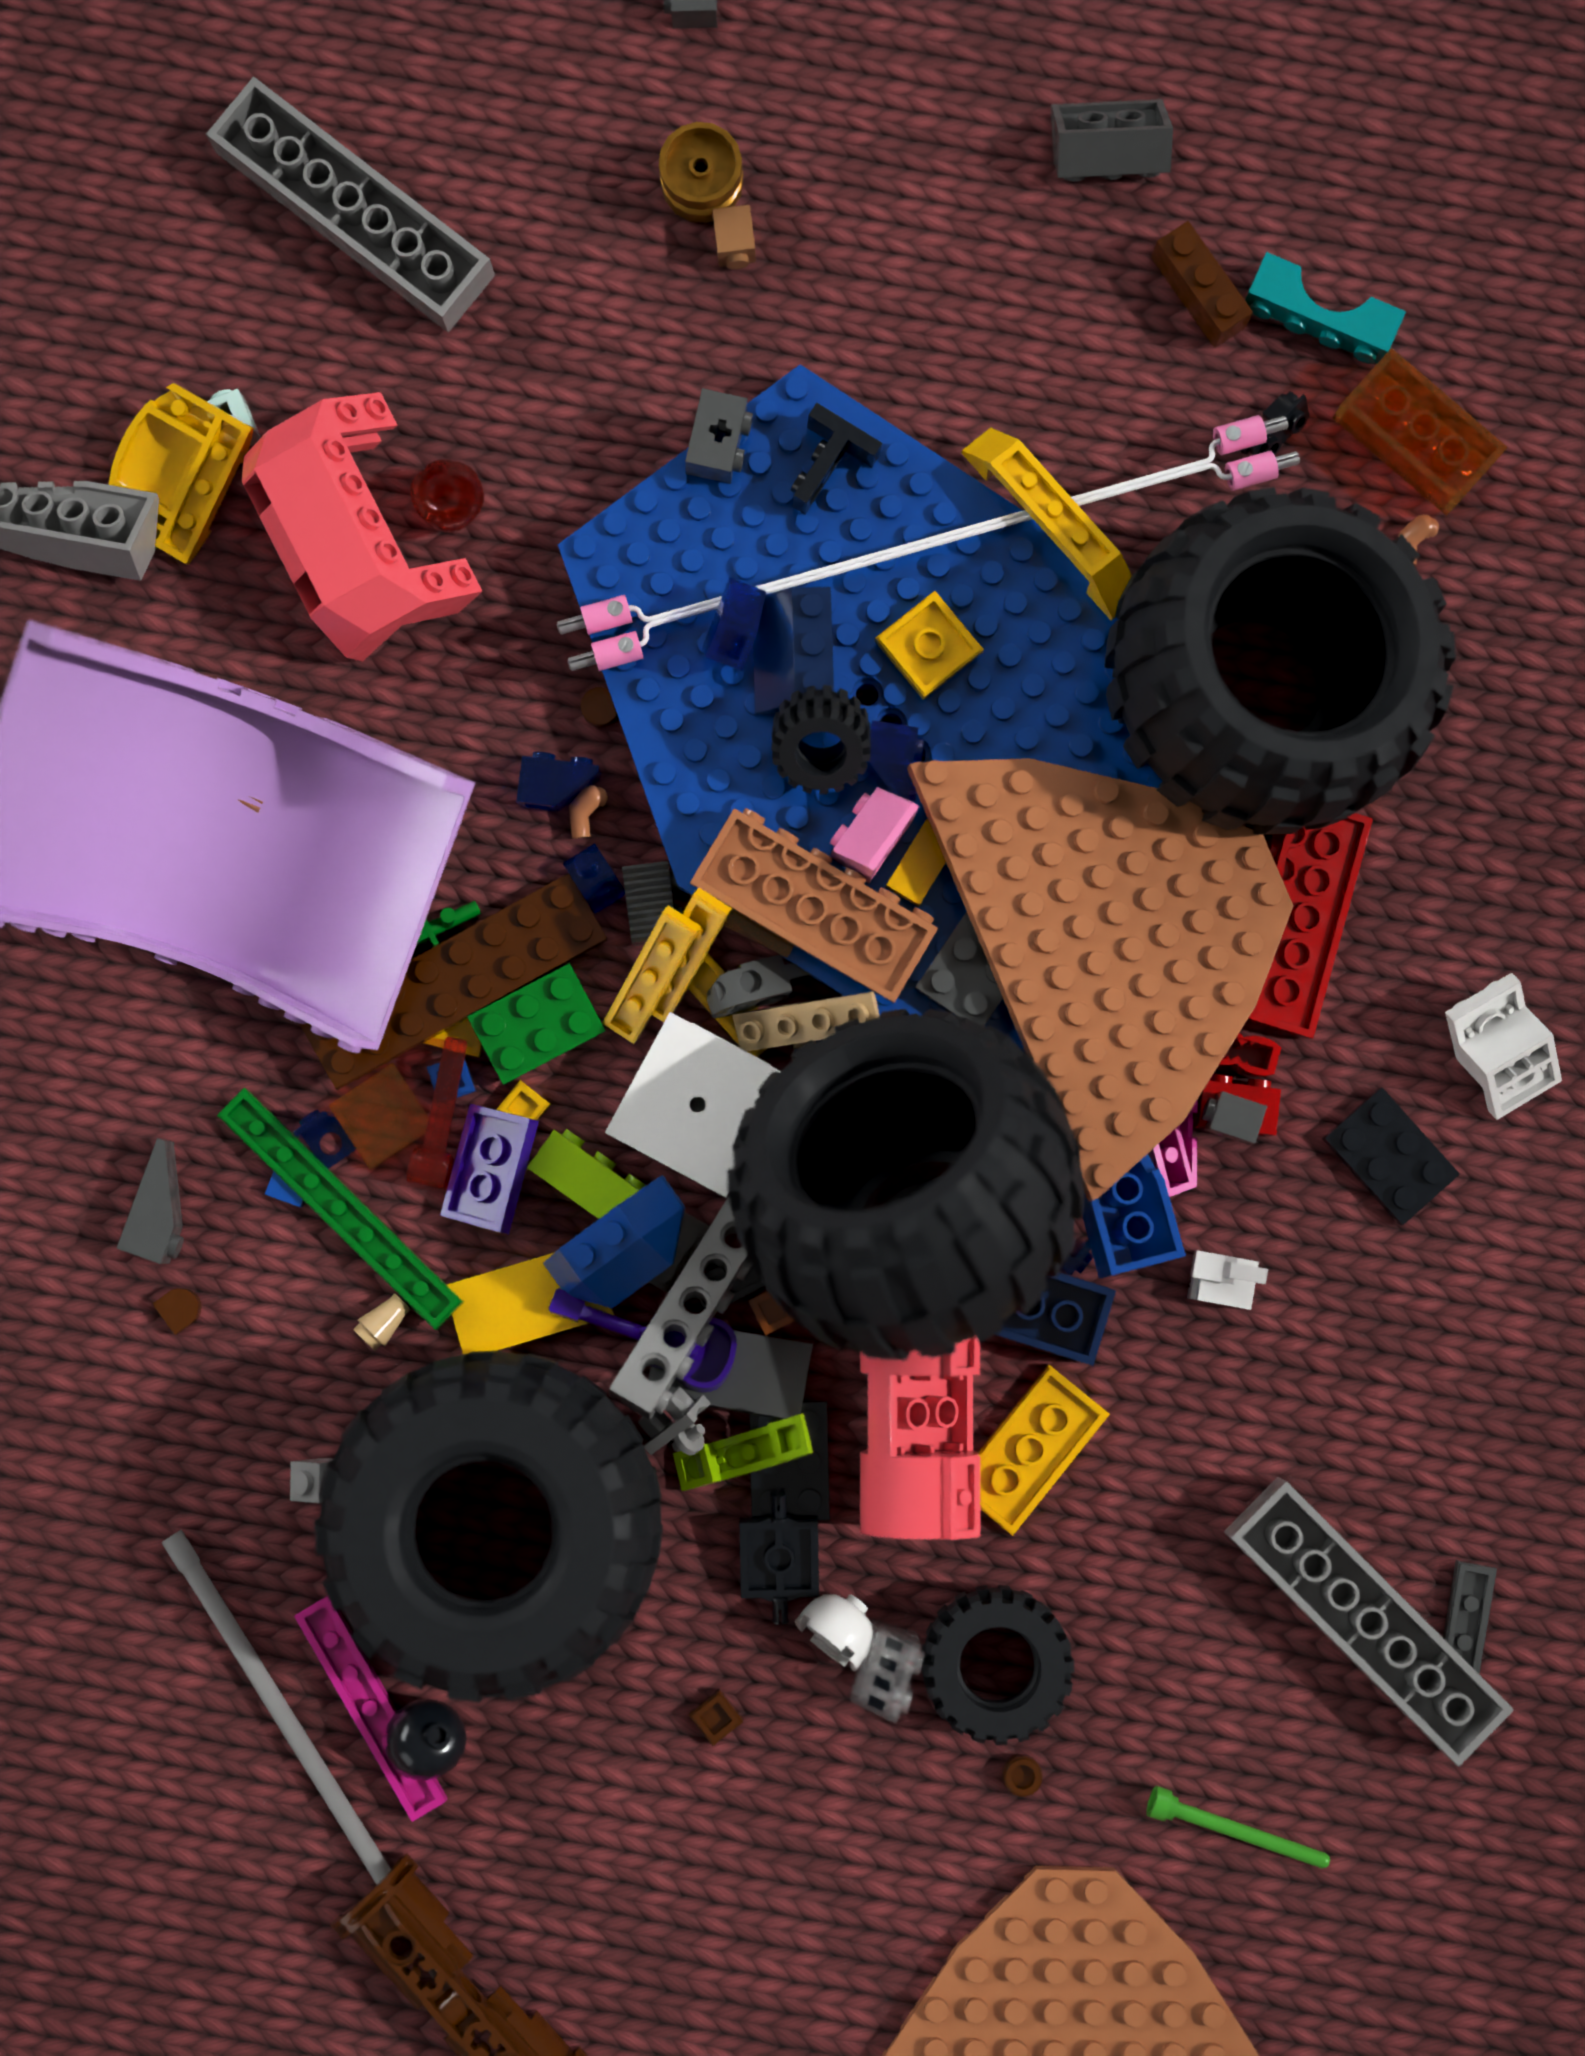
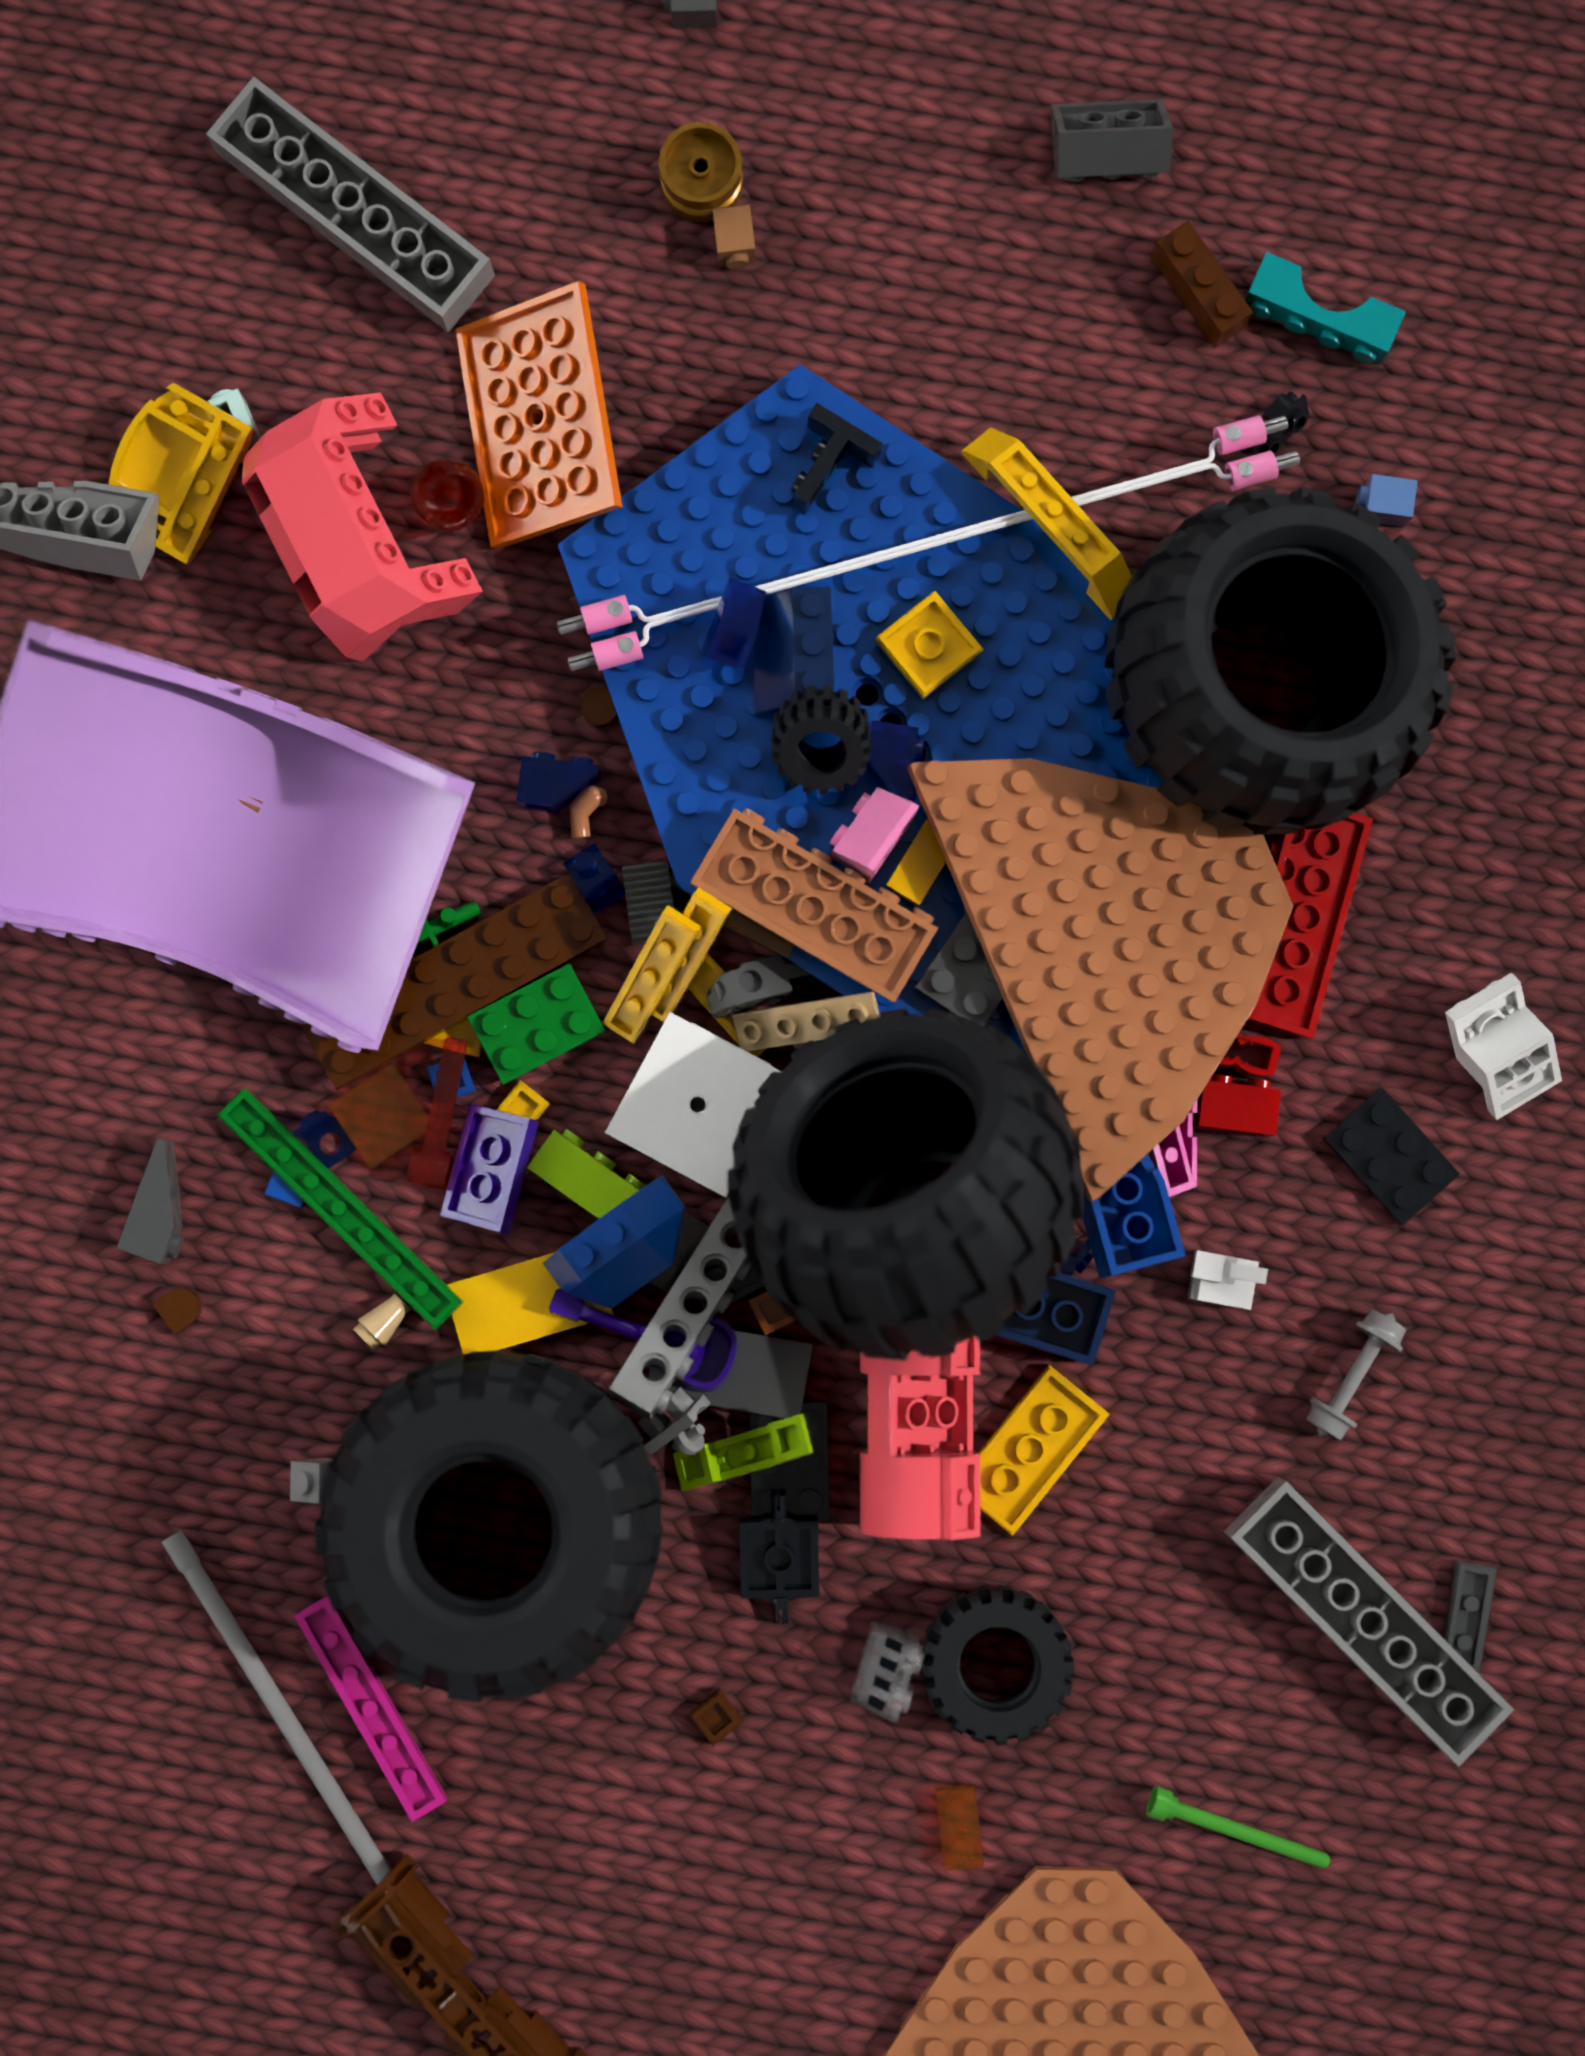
(425, 1739): black cylinder -> none
(538, 416): none -> orange piece
(717, 414): dark grey brick -> none
(838, 1628): white cylinder -> none
(959, 1827): none -> clear orange plate
(1022, 1775): reddish brown tile -> none
(1233, 1117): dark grey brick -> none
(1382, 1331): none -> light grey piece
(1389, 498): none -> medium blue brick
(1419, 431): clear orange brick -> none
(1419, 529): nougat arm -> none

